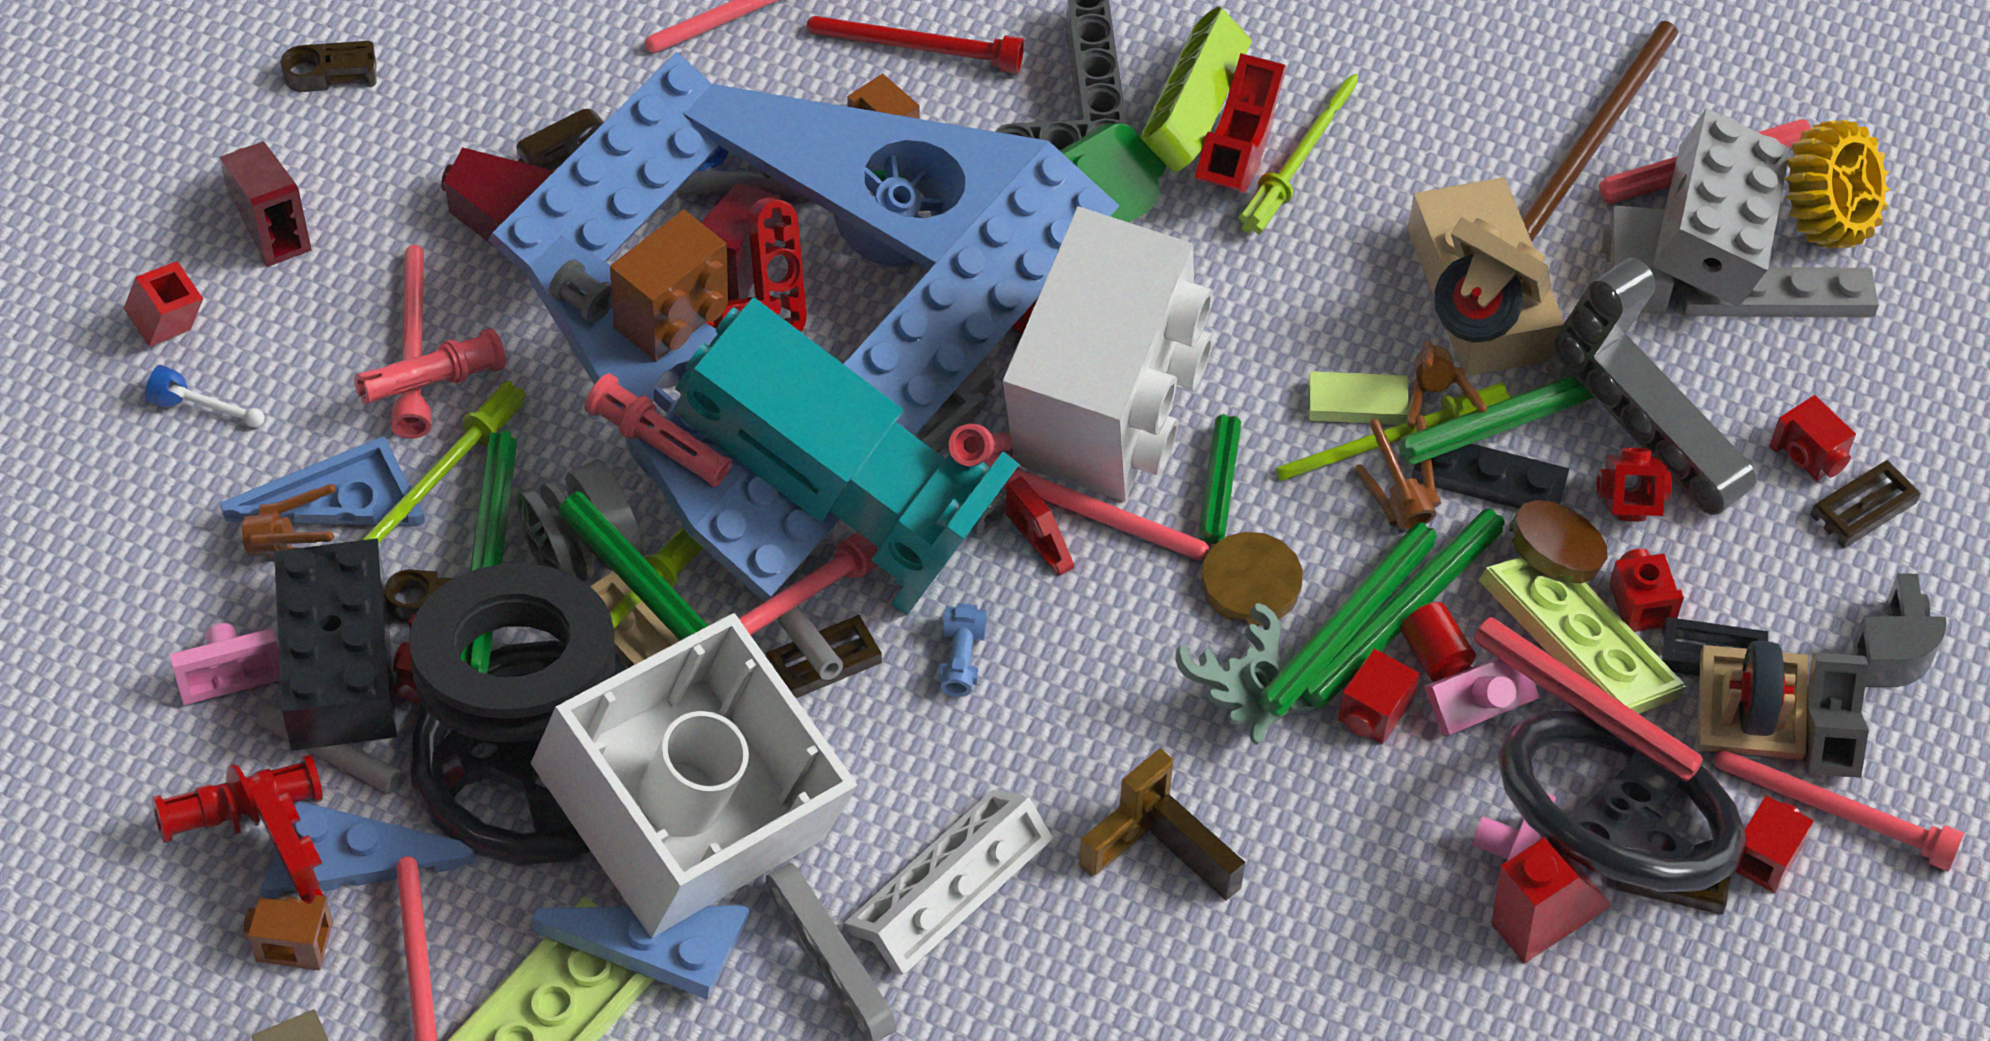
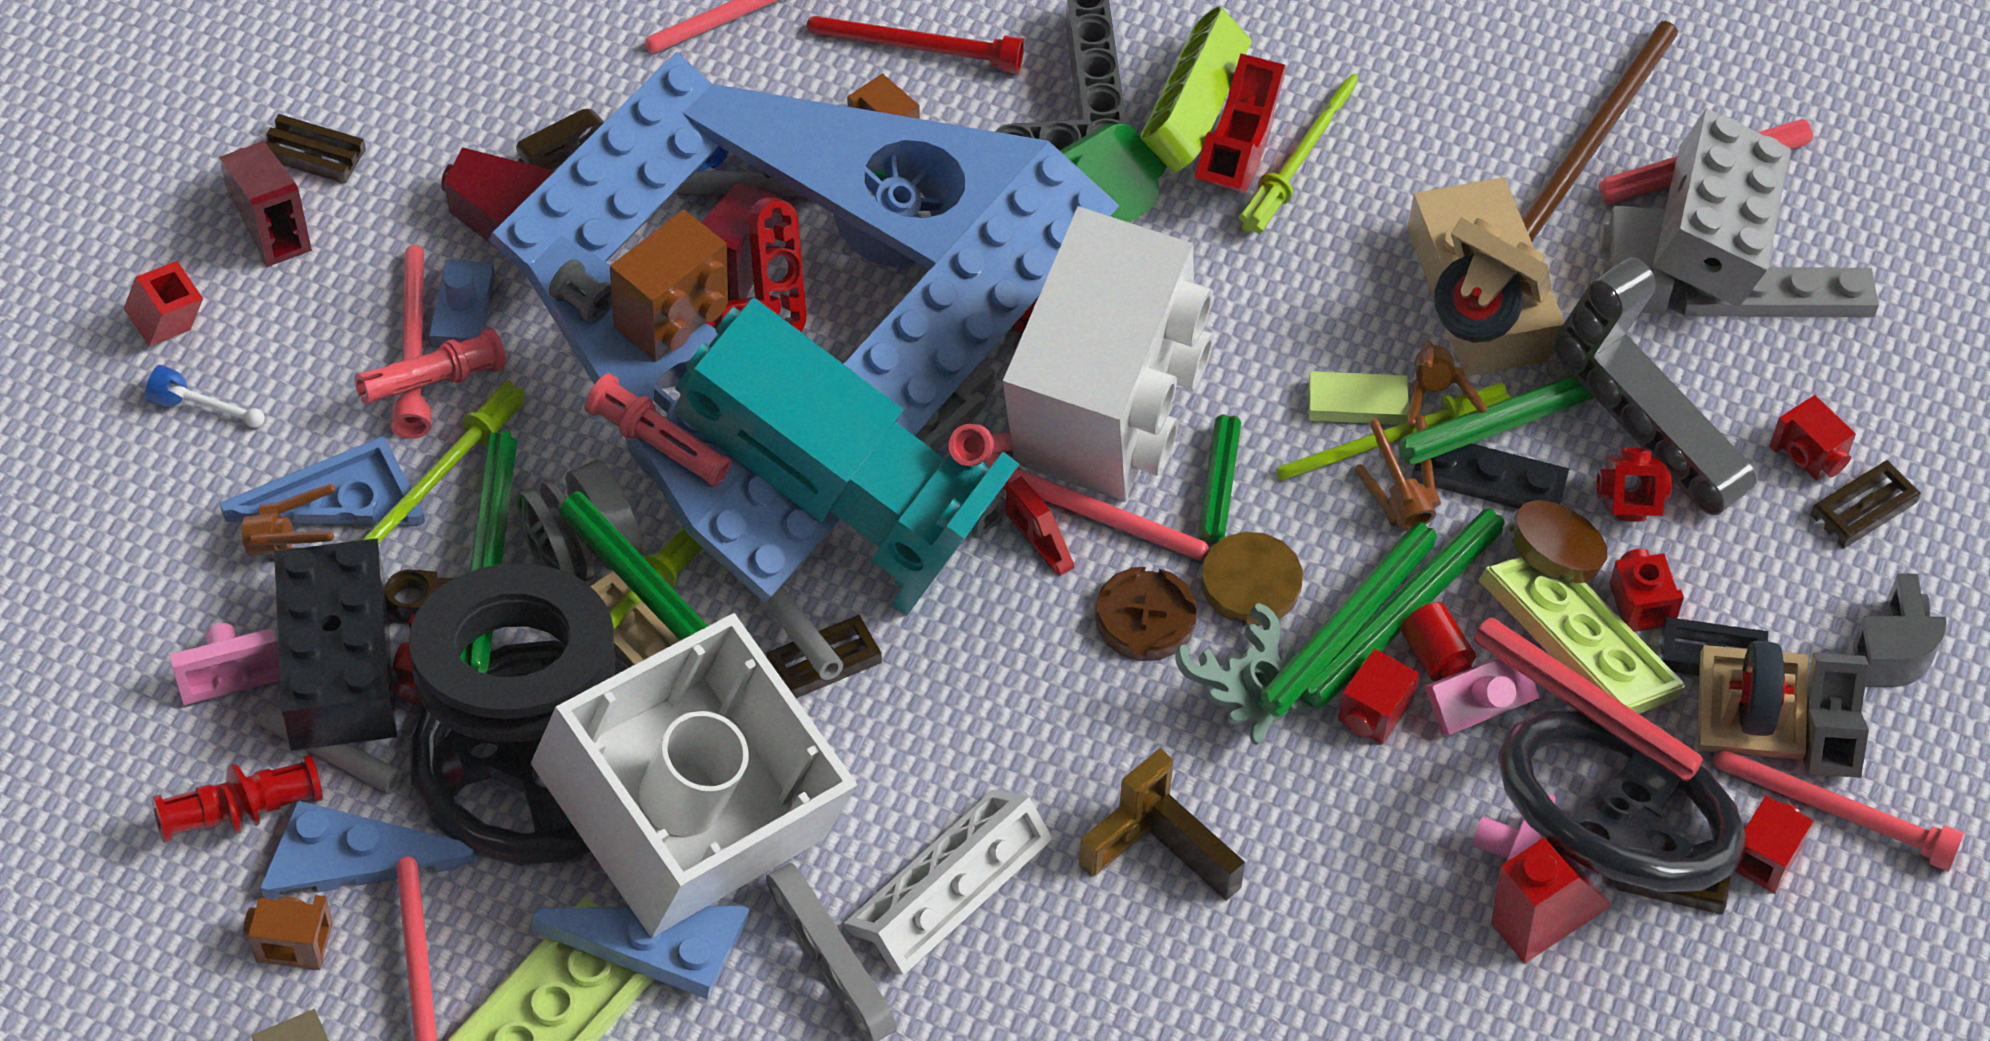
(296, 854): red plate -> none
(315, 142): none -> dark brown tile
(333, 65): dark brown piece -> none
(462, 301): none -> medium blue tile
(849, 560): coral piece -> none
(963, 625): medium blue bar -> none
(1145, 613): none -> reddish brown tile
(1837, 184): yellow gear -> none

